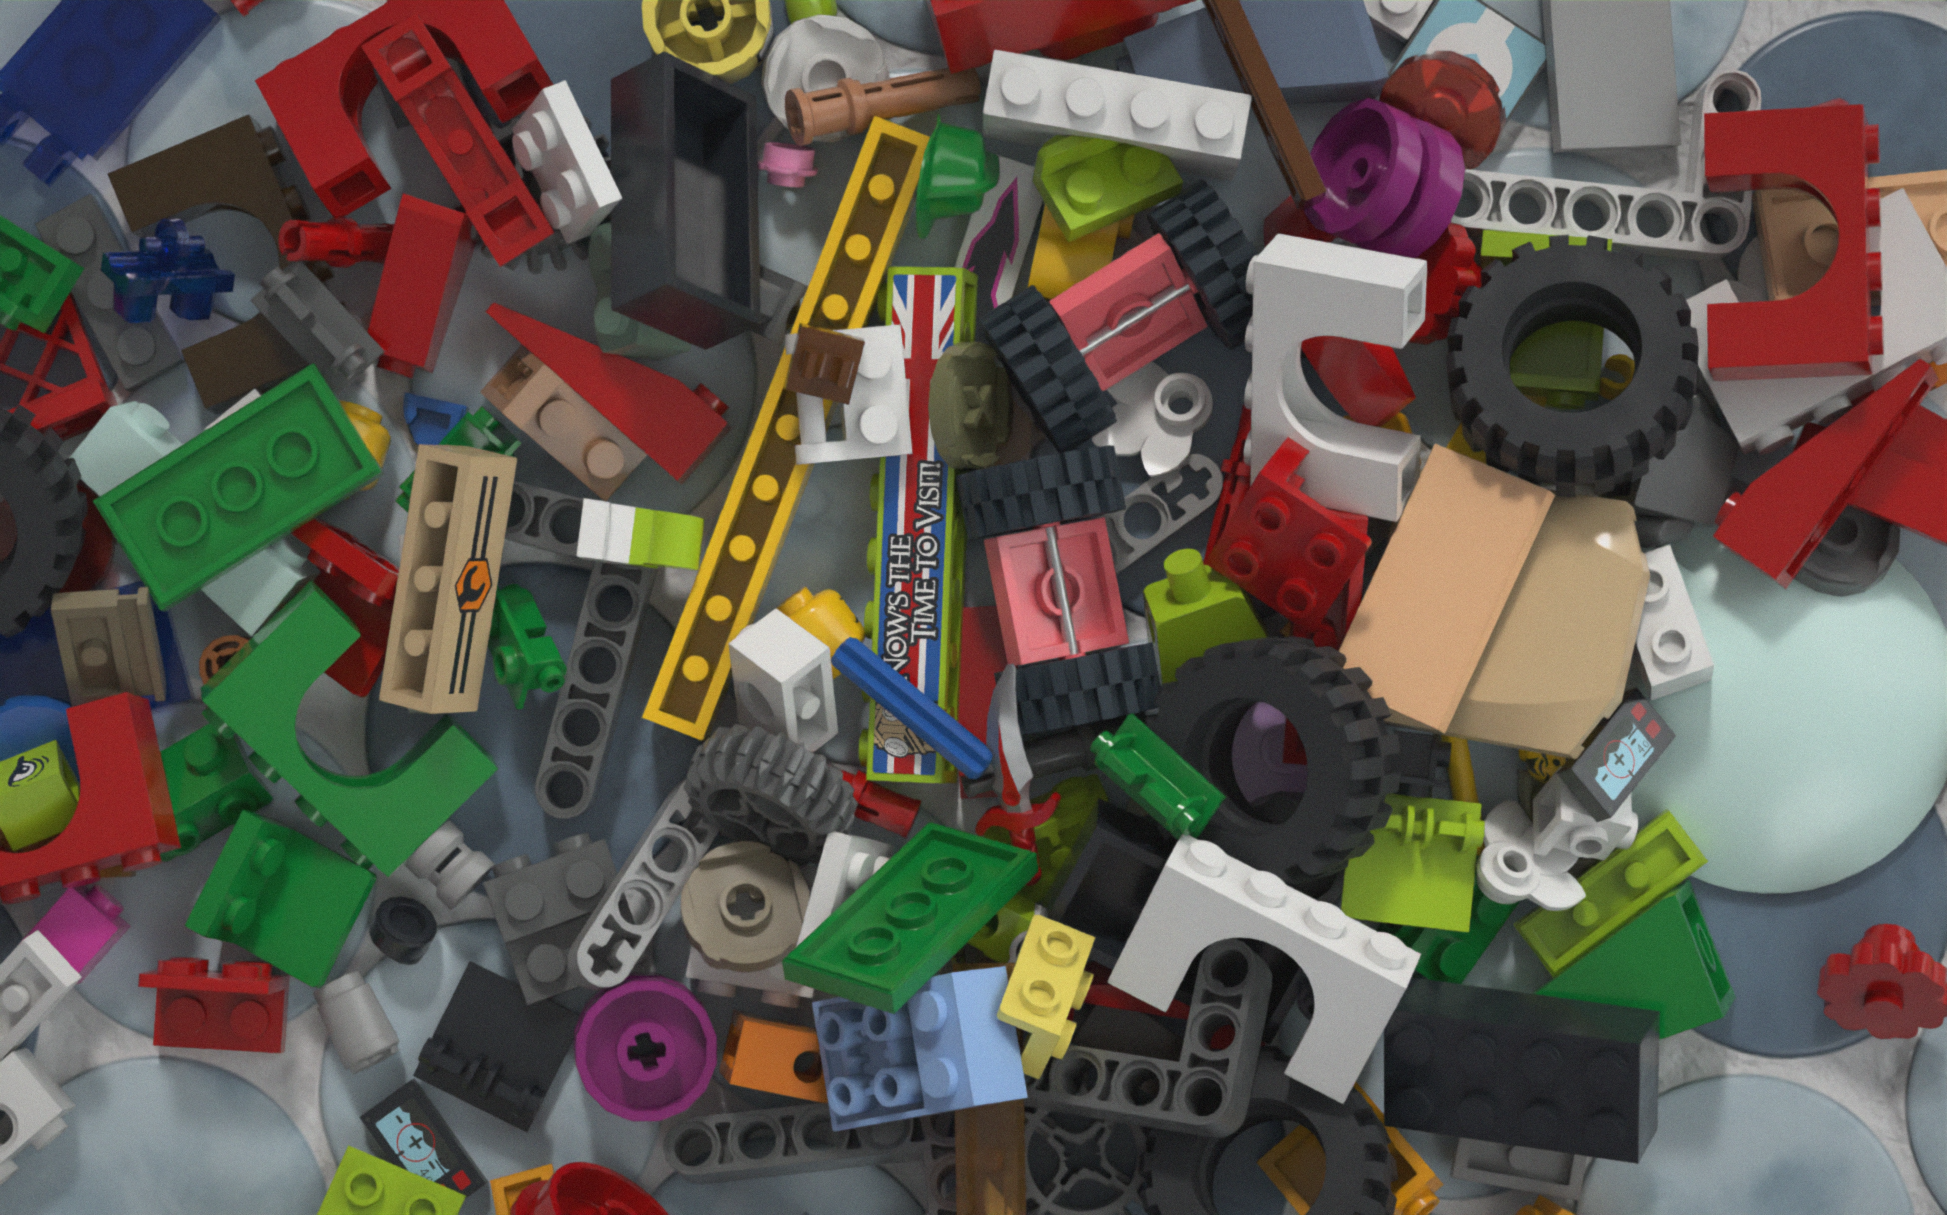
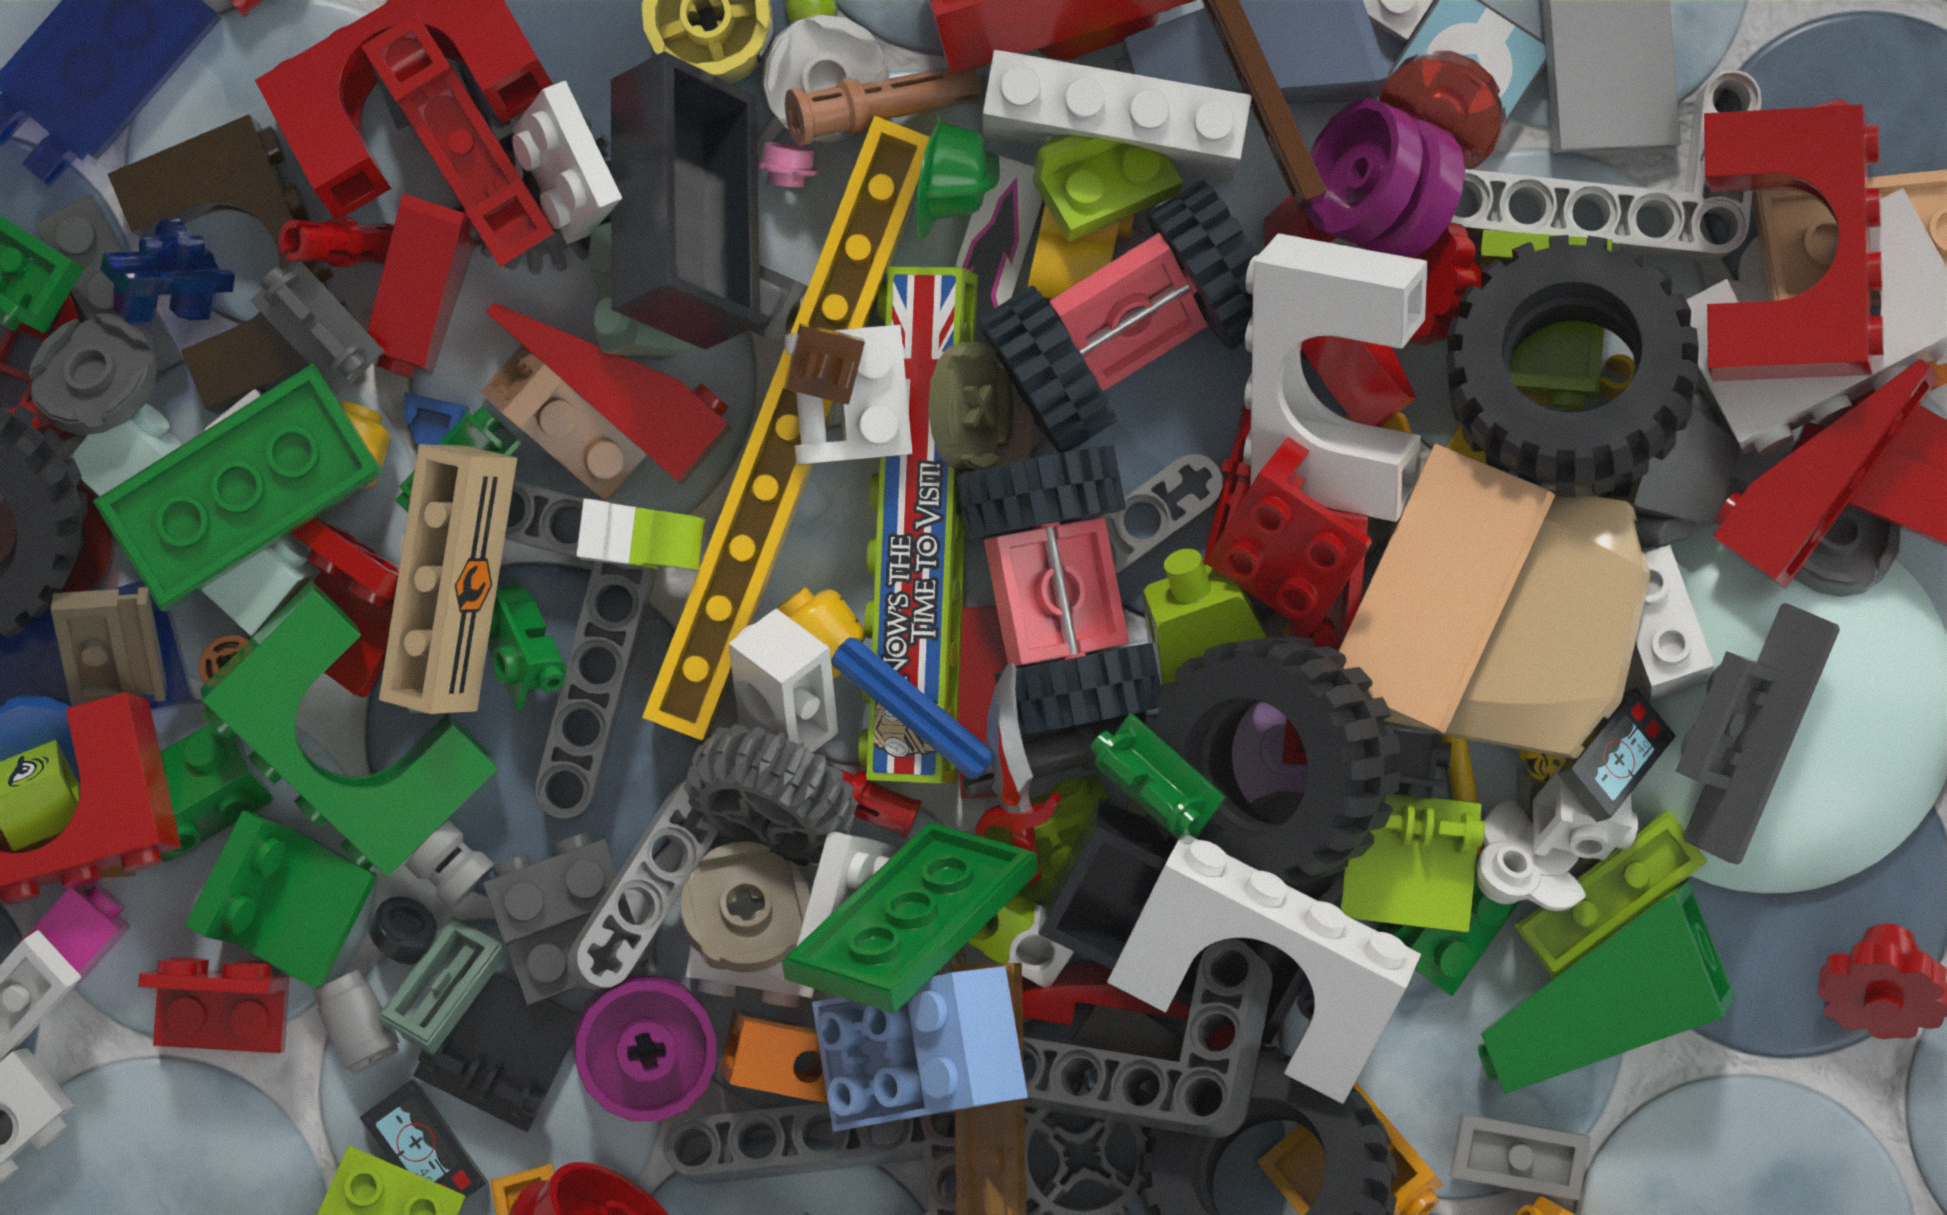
(93, 374): none -> dark grey tile
(461, 997): none -> sand green tile
(1043, 989): light yellow bracket -> none
(1147, 423): white plate -> none
(1523, 1070): black piece -> none
(1750, 728): none -> dark grey bracket

